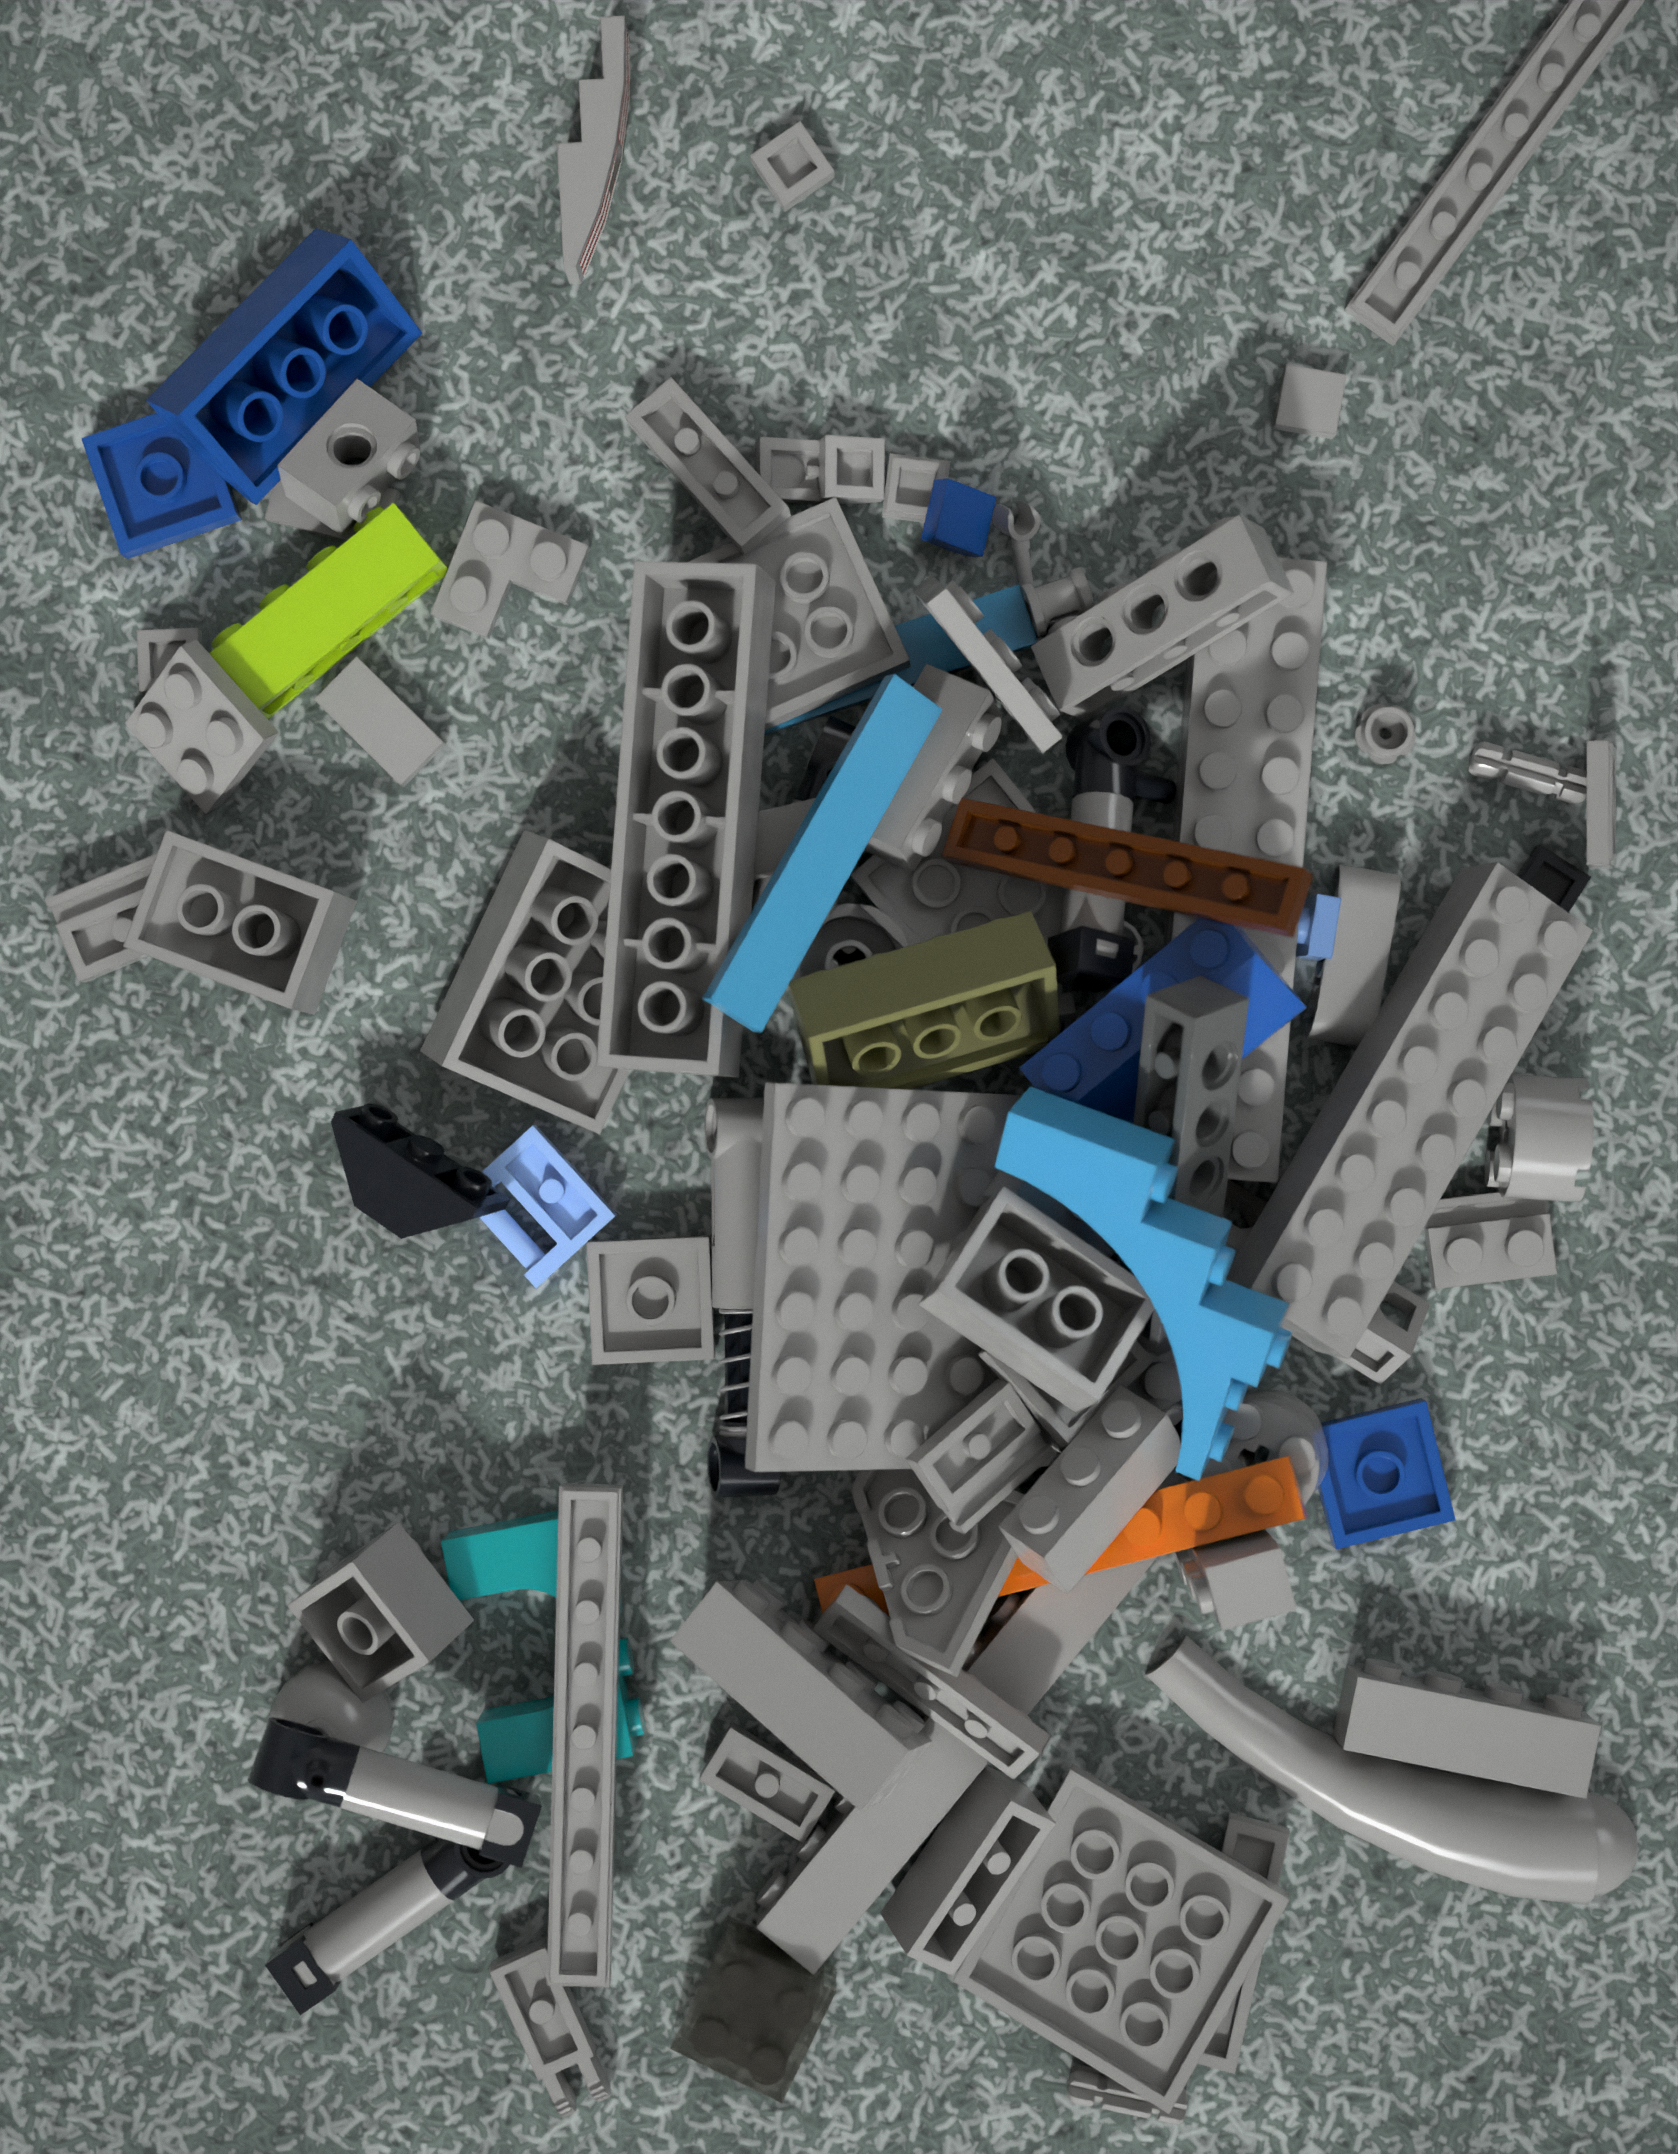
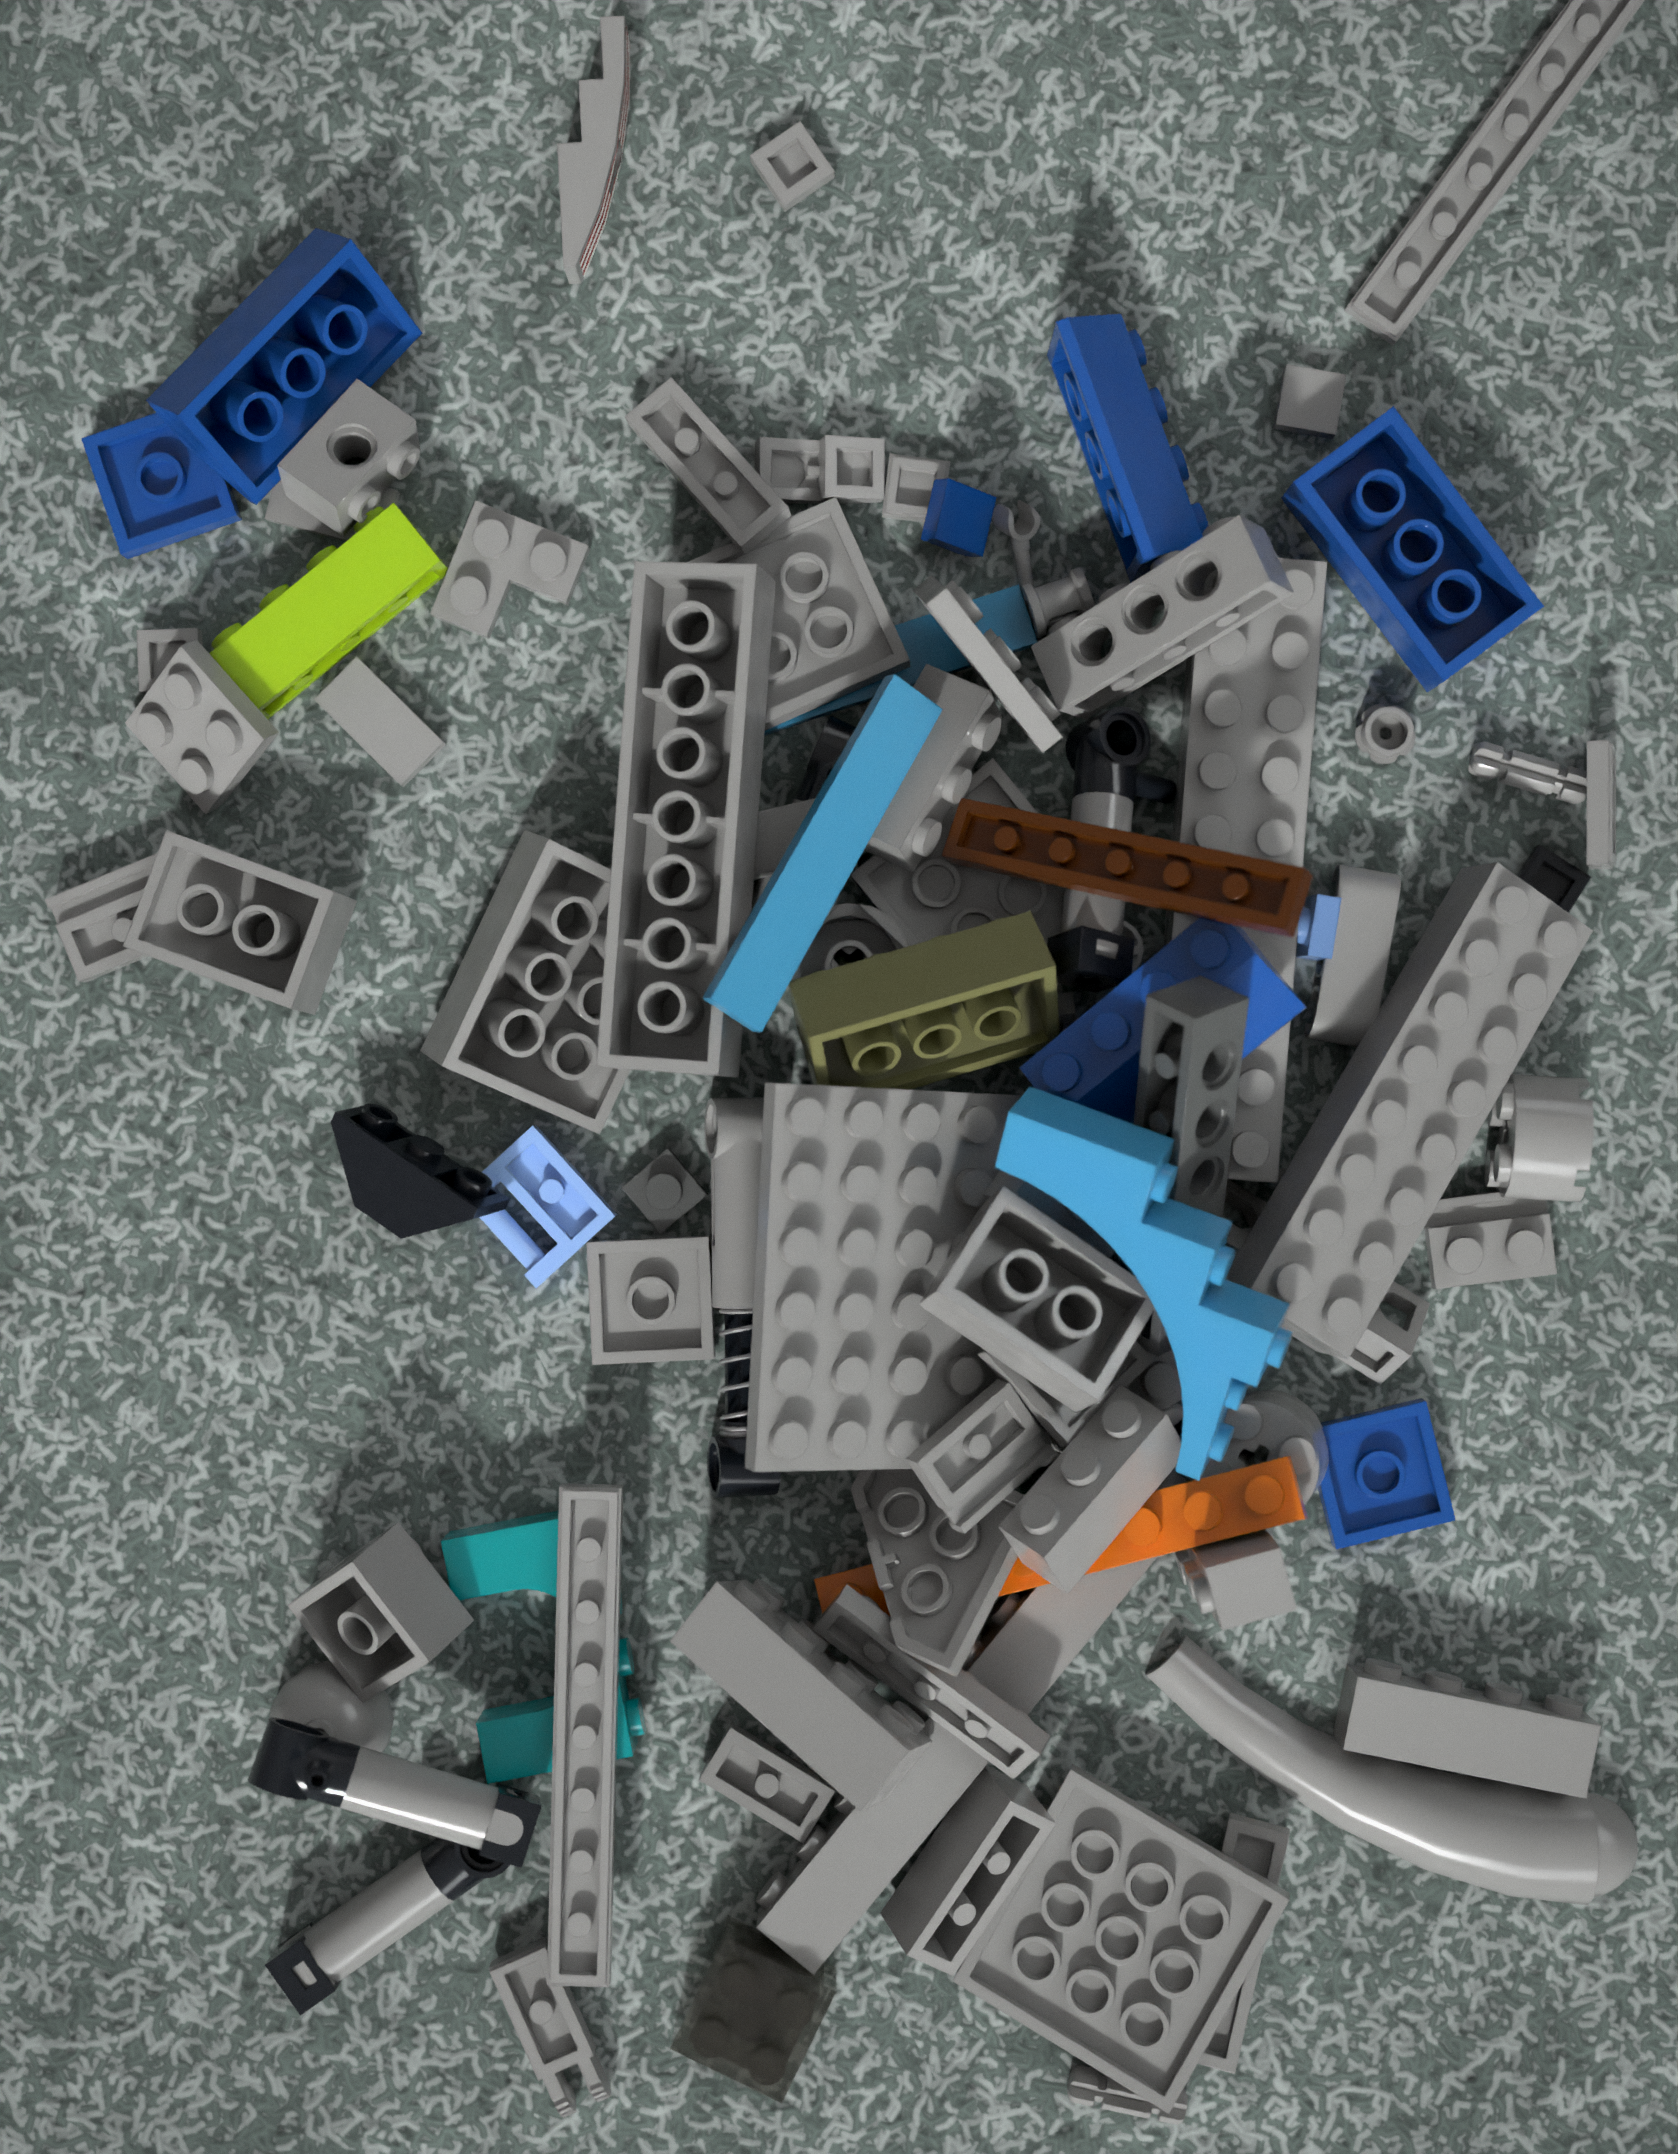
(664, 1190): none -> dark grey plate
(1124, 439): none -> blue slope
(1410, 549): none -> blue brick

